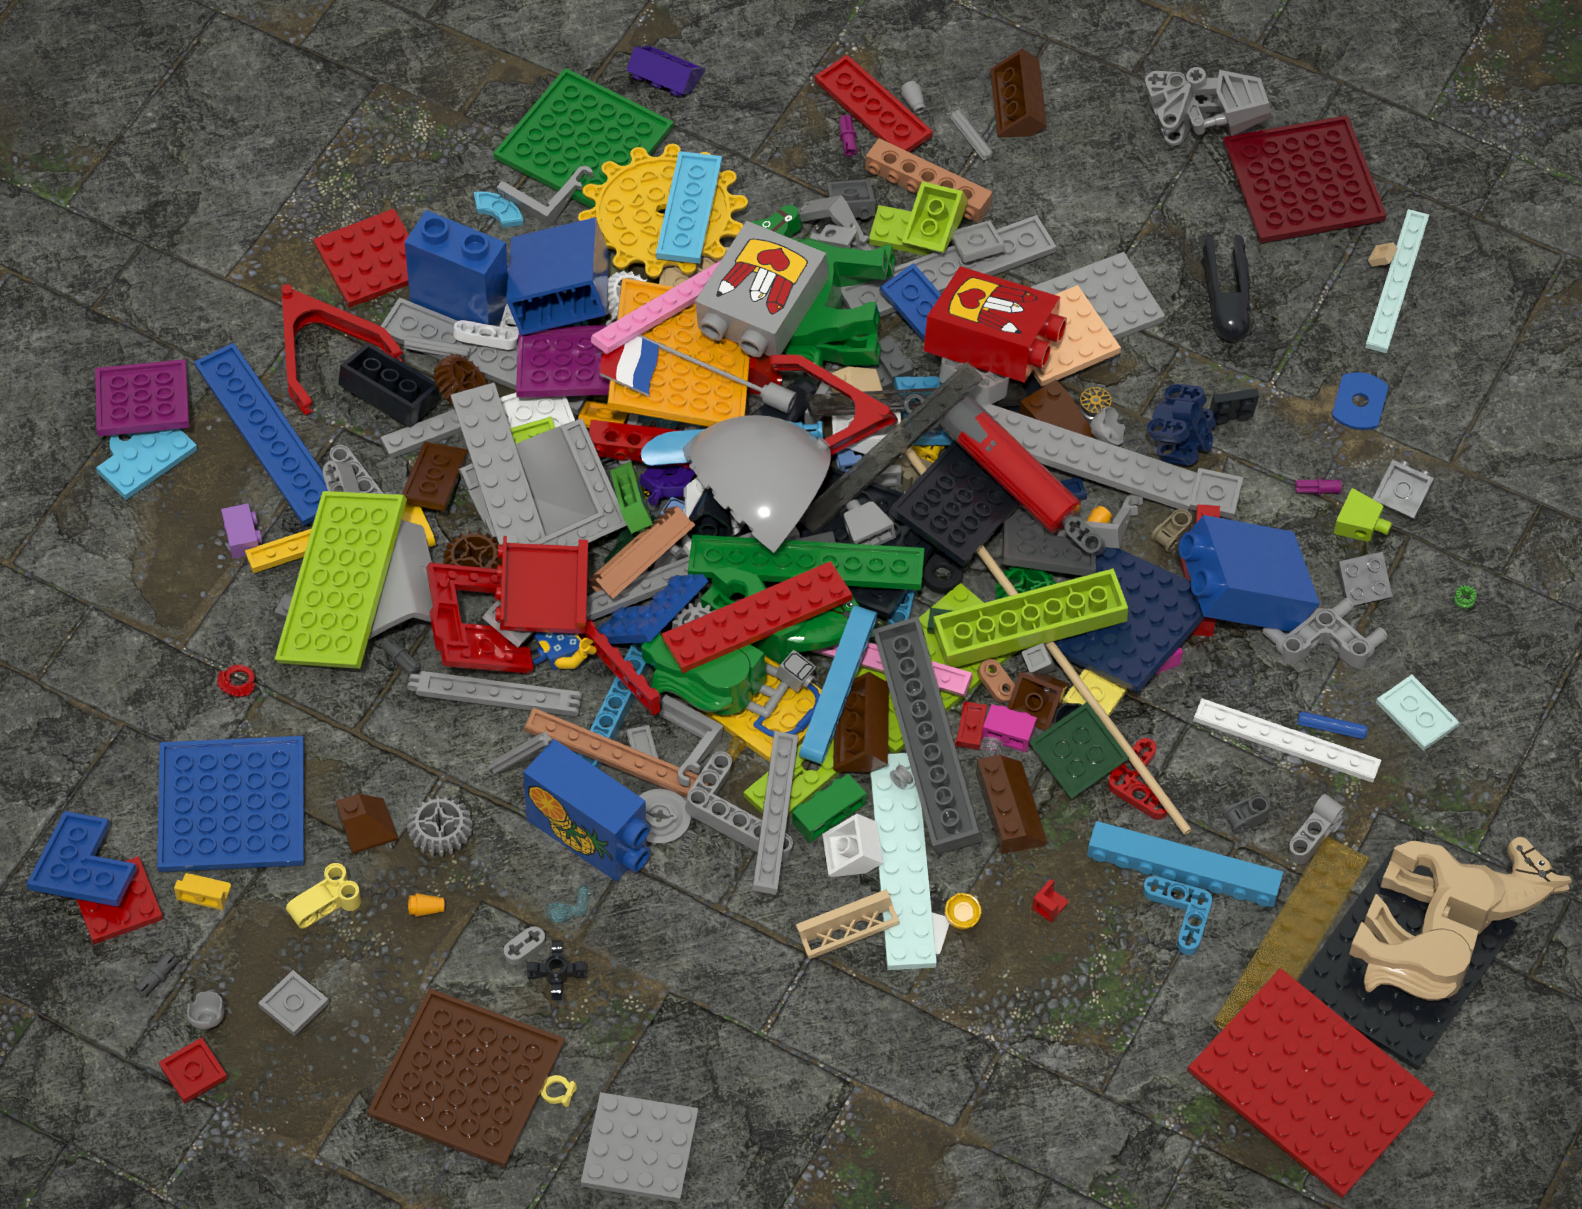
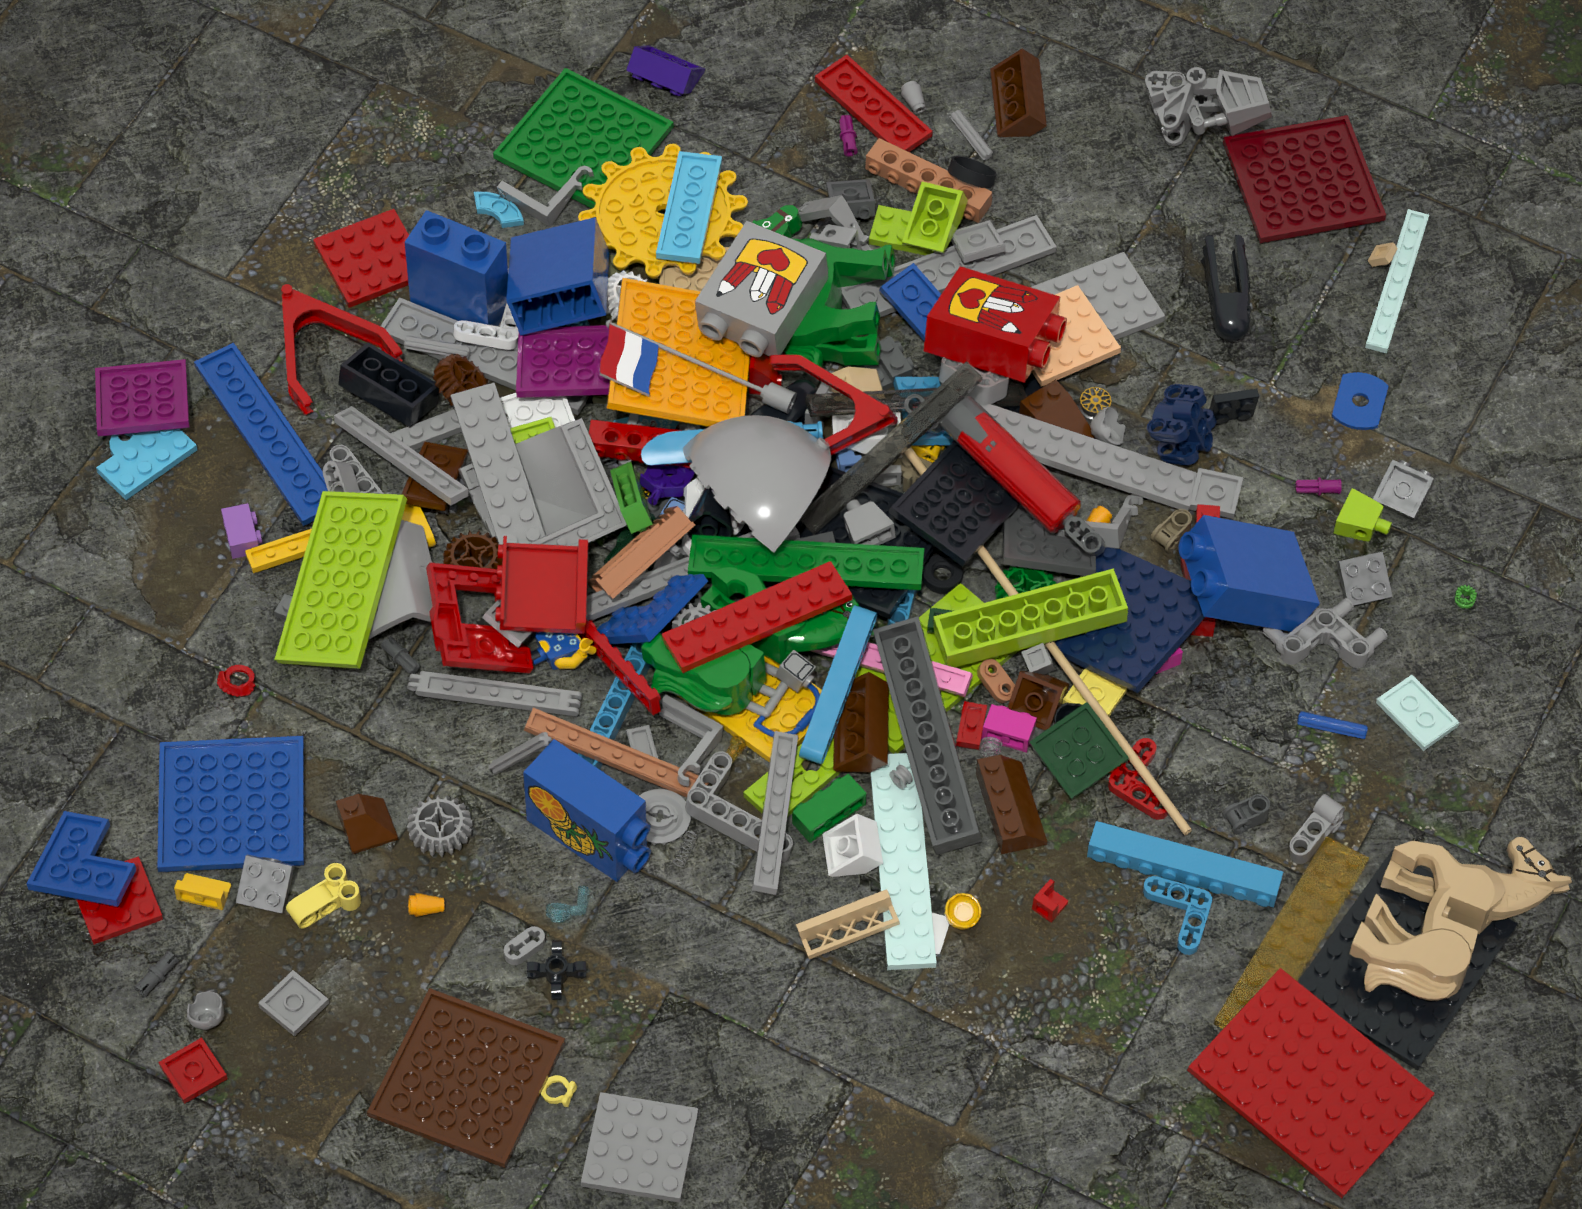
(265, 883): none -> flat silver plate
(401, 455): none -> light grey plate
(599, 411): light orange plate -> none
(652, 313): bright pink plate -> none
(972, 172): none -> black tyre
(1076, 487): dark blue tile -> none
(1287, 740): white tile -> none

